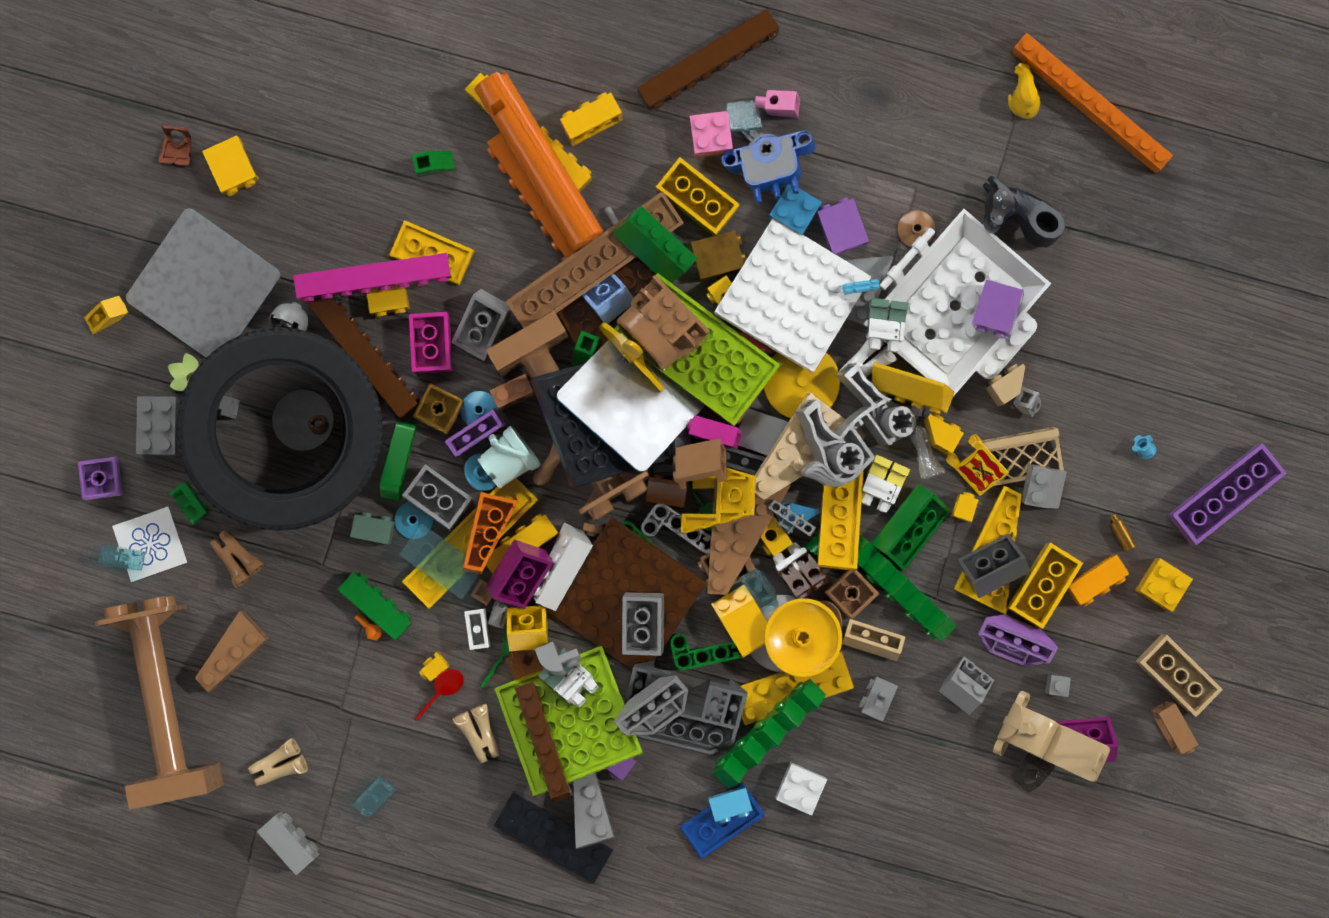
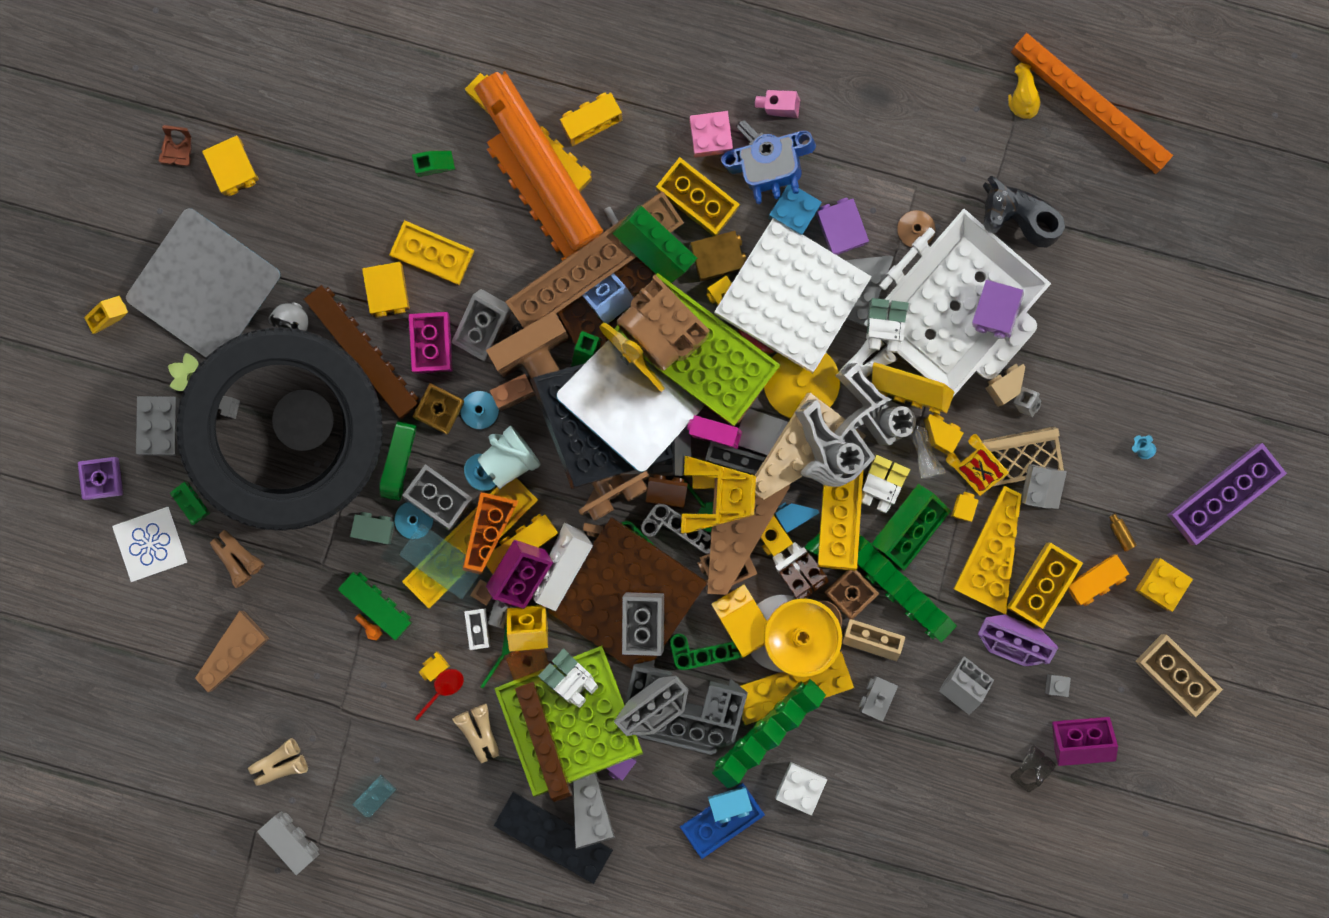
(121, 557): clear light blue slope -> none
(173, 777): medium nougat piece -> none
(320, 429): medium nougat piece -> none
(372, 277): dark pink brick -> none
(475, 432): medium lavender brick -> none
(545, 471): medium nougat piece -> none
(555, 663): light grey brick -> none
(700, 461): medium nougat panel -> none
(708, 59): reddish brown brick -> none
(743, 116): clear light blue piece -> none
(759, 587): clear light blue slope -> none
(795, 523): light grey piece -> none
(861, 286): medium azure axle -> none
(994, 565): dark grey slope -> none
(1050, 741): tan piece -> none
(1174, 728): medium nougat window -> none

